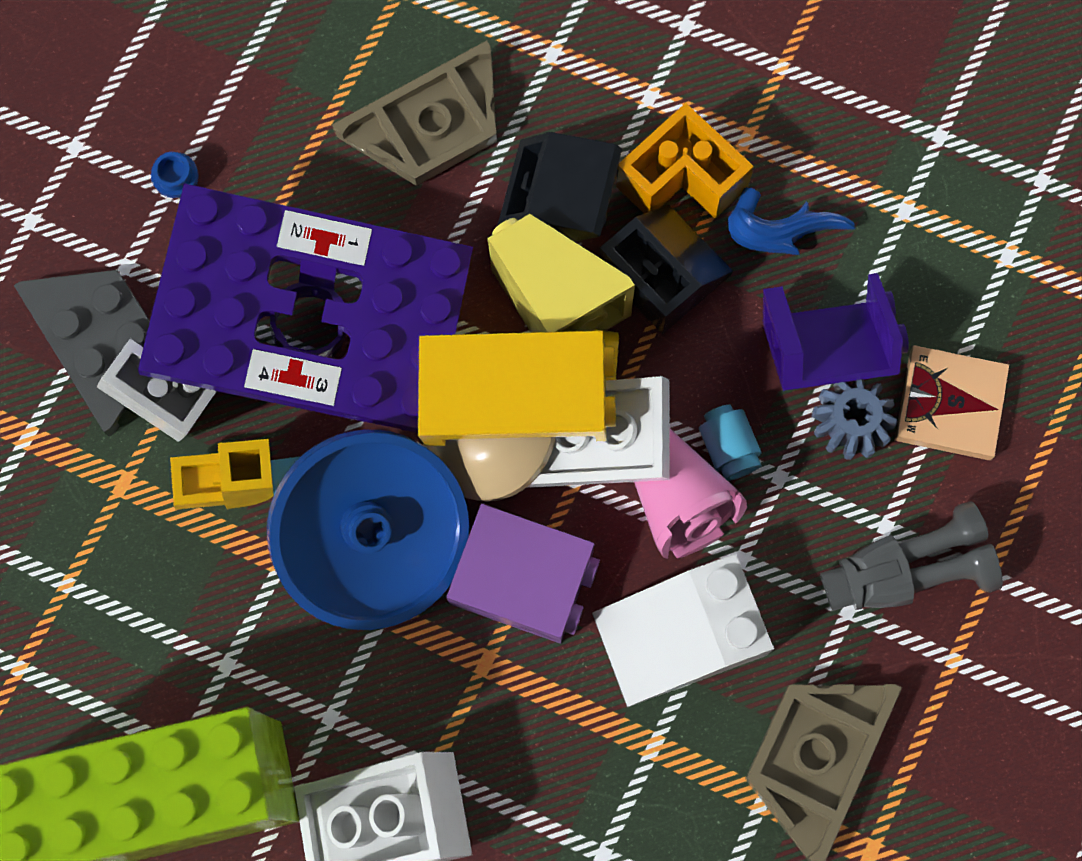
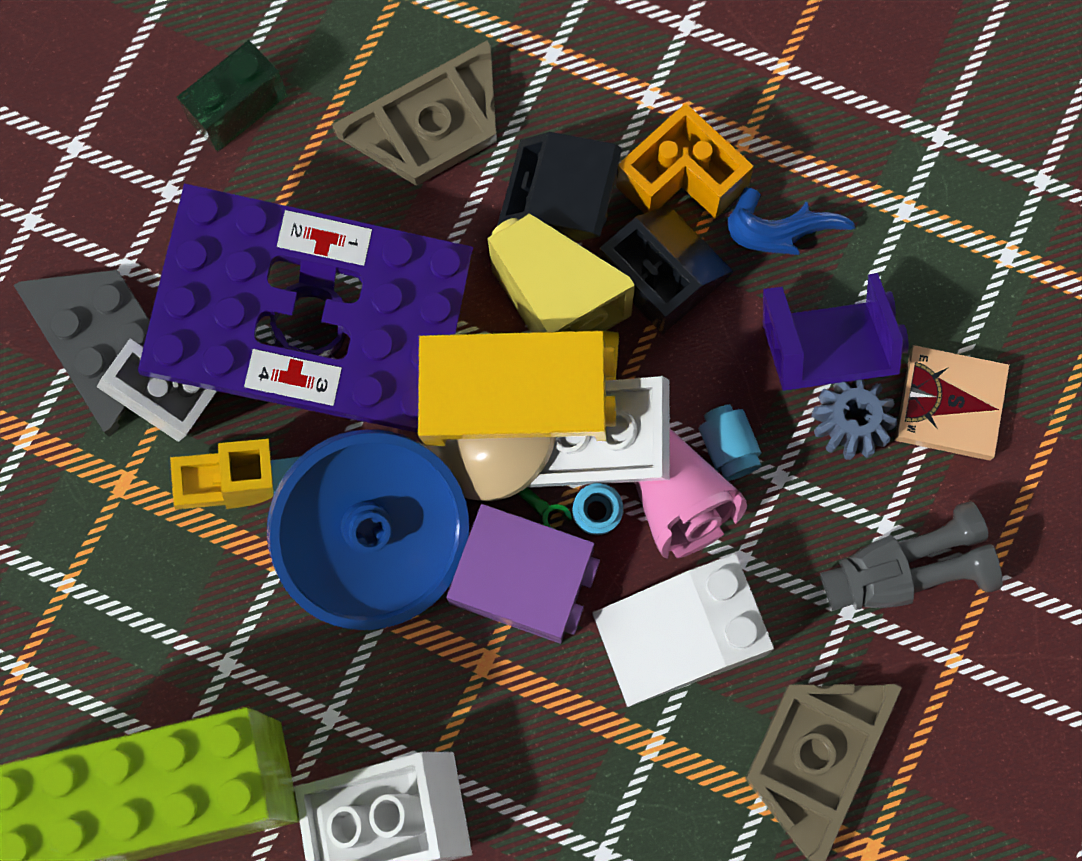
(171, 173): blue plate -> none
(232, 95): none -> clear green brick
(542, 508): none -> green hand
(597, 493): none -> medium azure brick

